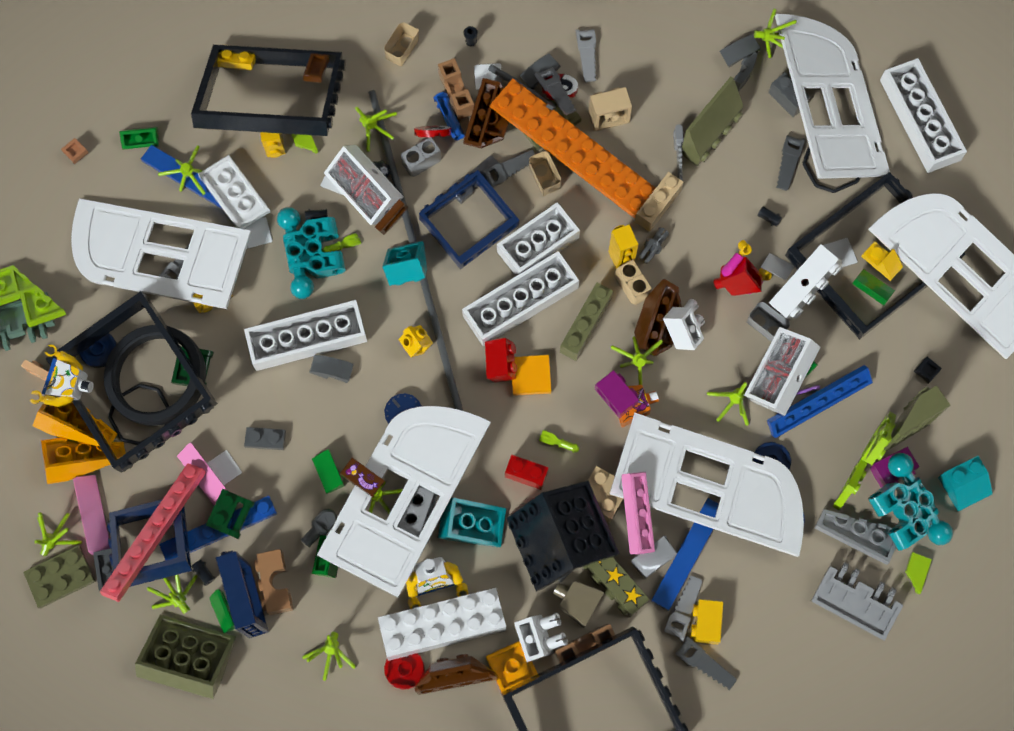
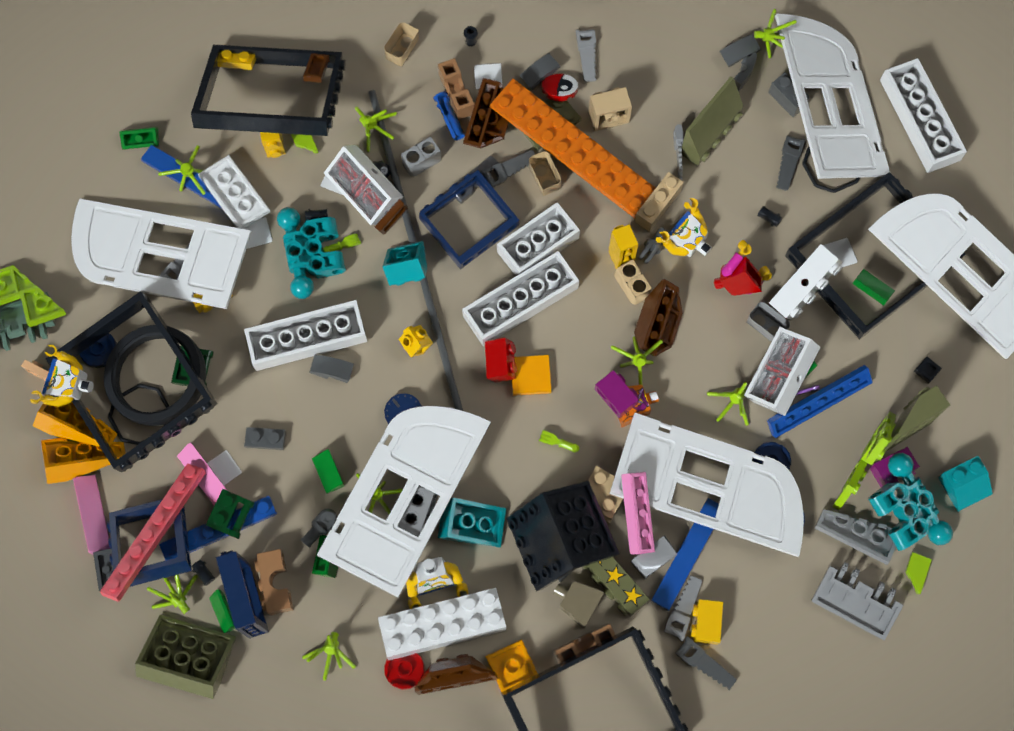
(50, 540): lime plant -> none
(59, 576): olive plate -> none
(74, 150): nougat plate -> none
(362, 477): reddish brown tile -> none
(432, 131): red tile -> none
(508, 78): dark grey piece -> none
(526, 472): red brick -> none
(535, 638): white brick -> none
(556, 90): flat silver piece -> none
(586, 321): olive brick -> none
(685, 326): white brick -> none
(687, 234): none -> torso
(777, 266): white sticker -> none
(883, 261): yellow slope -> none

